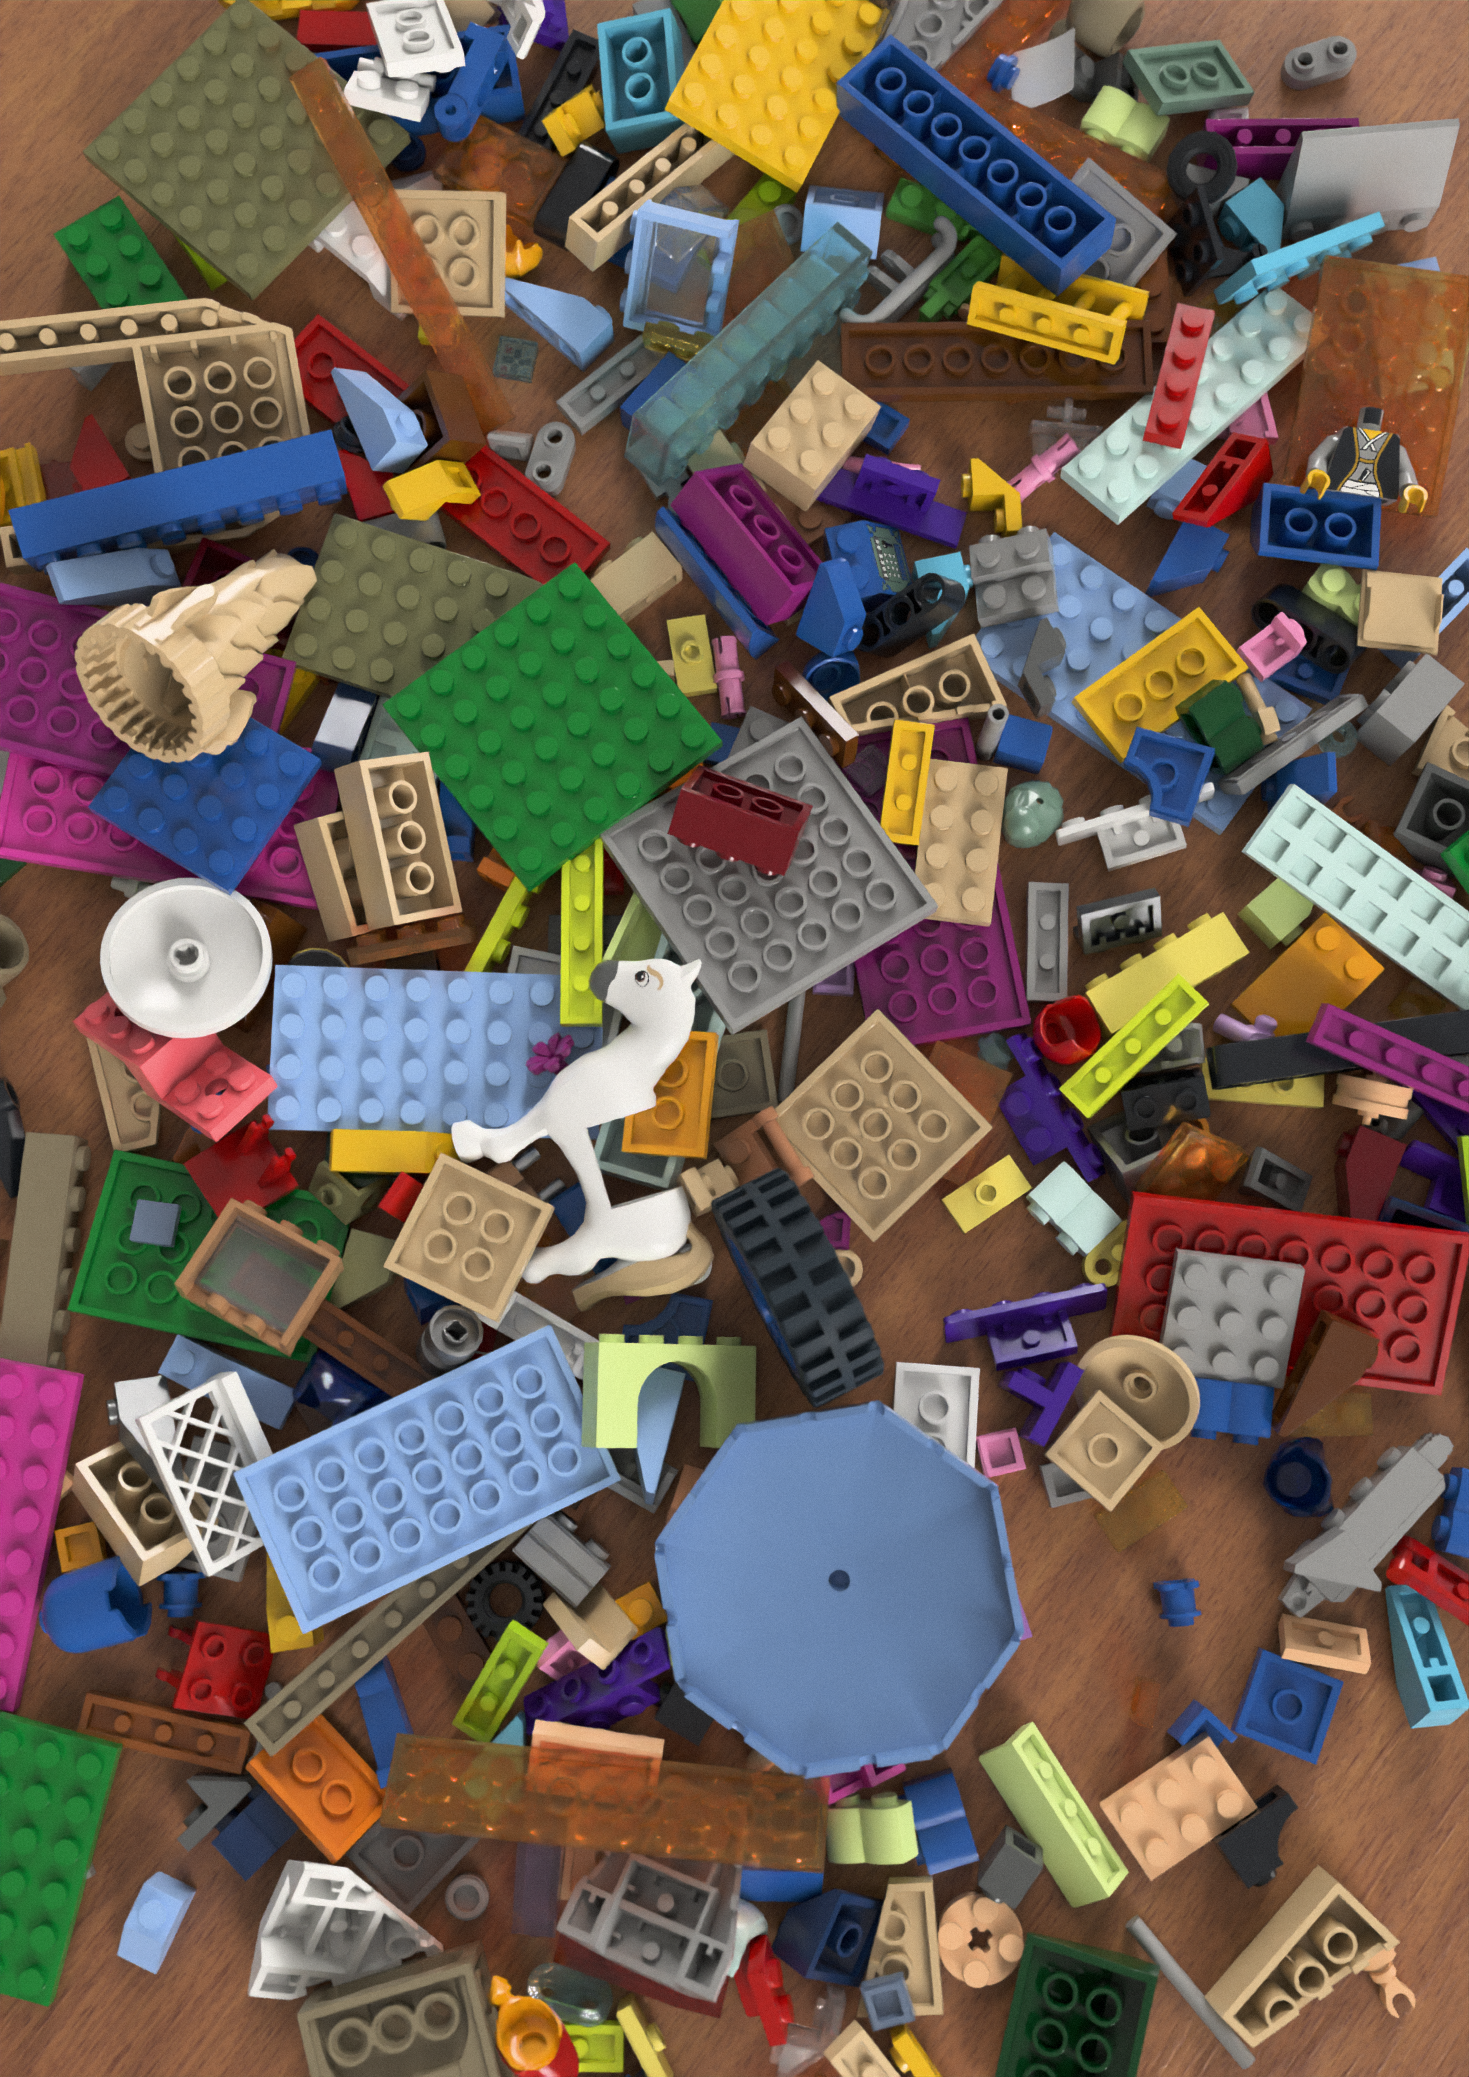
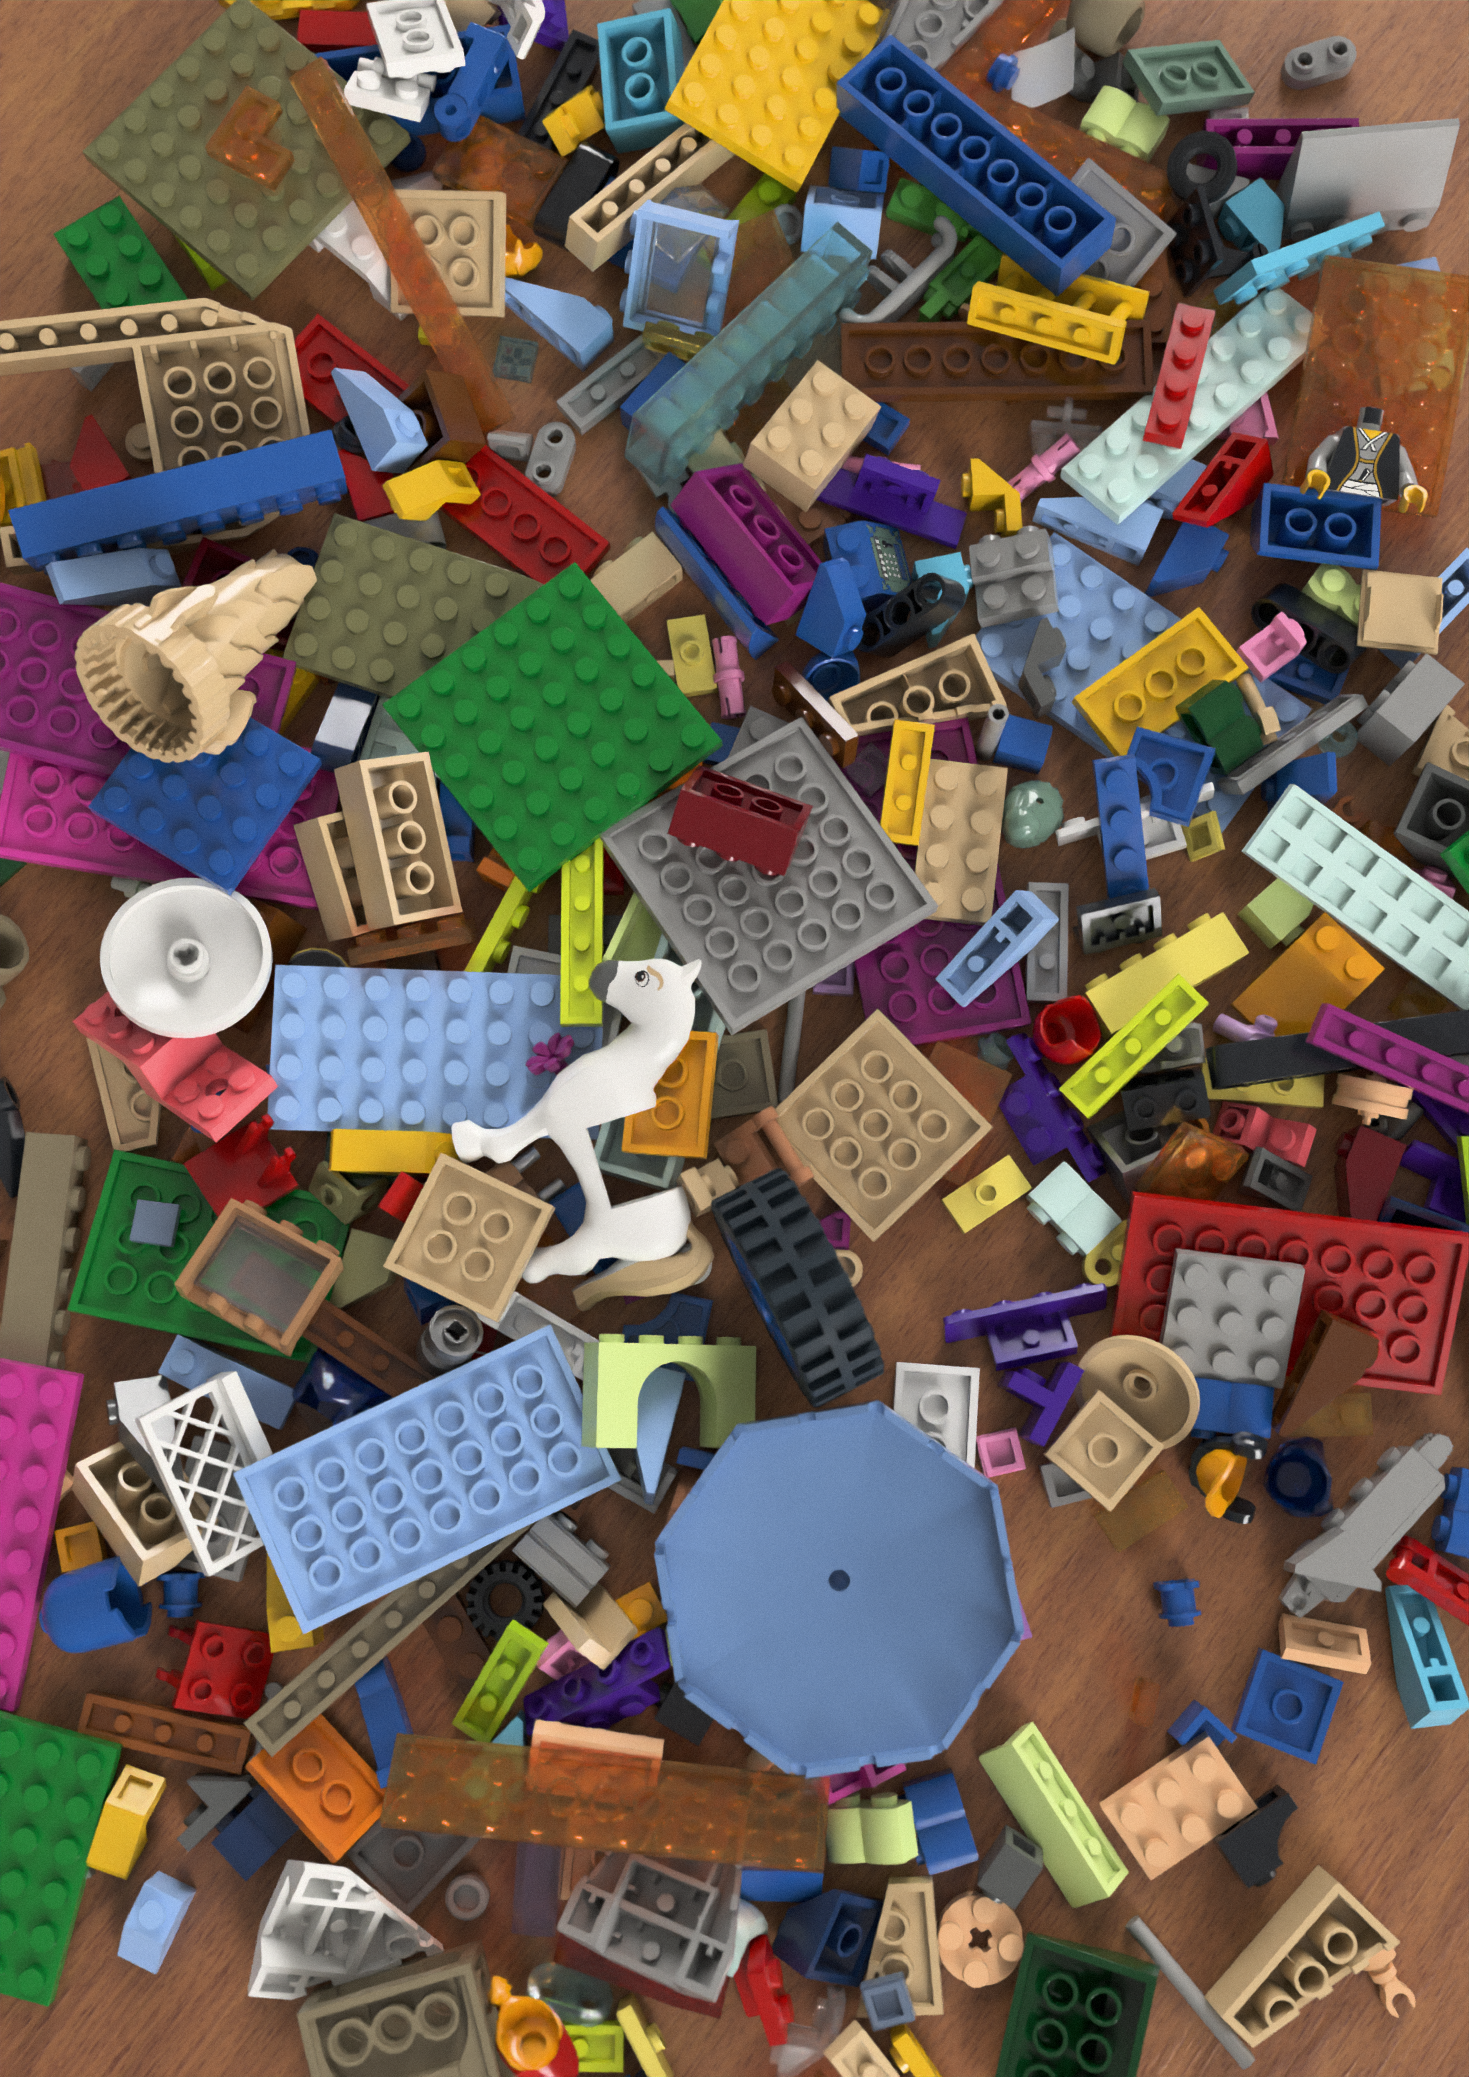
(123, 1822): none -> yellow slope
(243, 144): none -> clear orange plate
(694, 1457): none -> blue tile
(858, 169): none -> blue panel
(997, 946): none -> light blue slope
(1087, 524): none -> light blue slope
(1120, 825): none -> blue plate
(1203, 836): none -> light yellow slope
(1219, 1471): none -> cap
(1255, 1128): none -> coral slope

